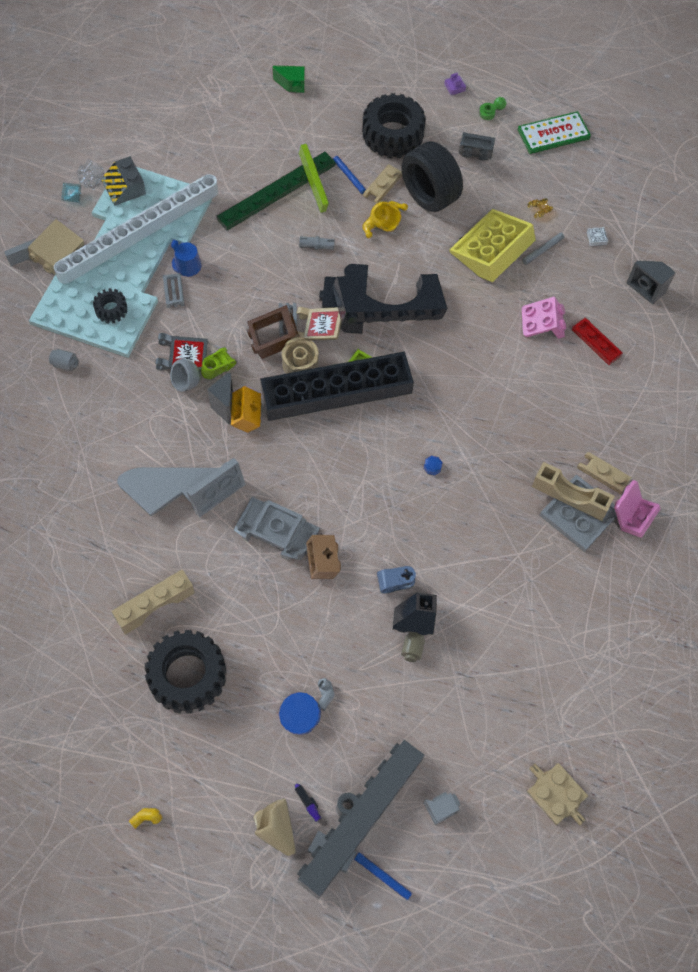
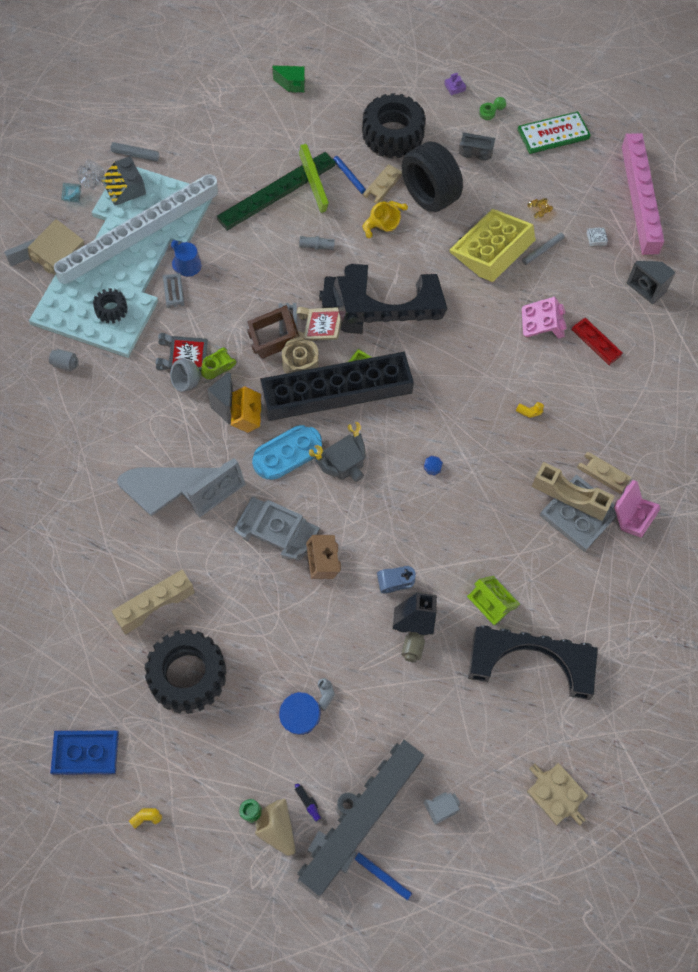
(84, 752): none -> blue tile
(134, 151): none -> light grey axle
(250, 810): none -> green tile
(286, 452): none -> medium azure tile
(344, 457): none -> dark grey torso
(492, 599): none -> lime bracket
(530, 412): none -> yellow arm
(575, 660): none -> black arch
(642, 194): none -> bright pink brick

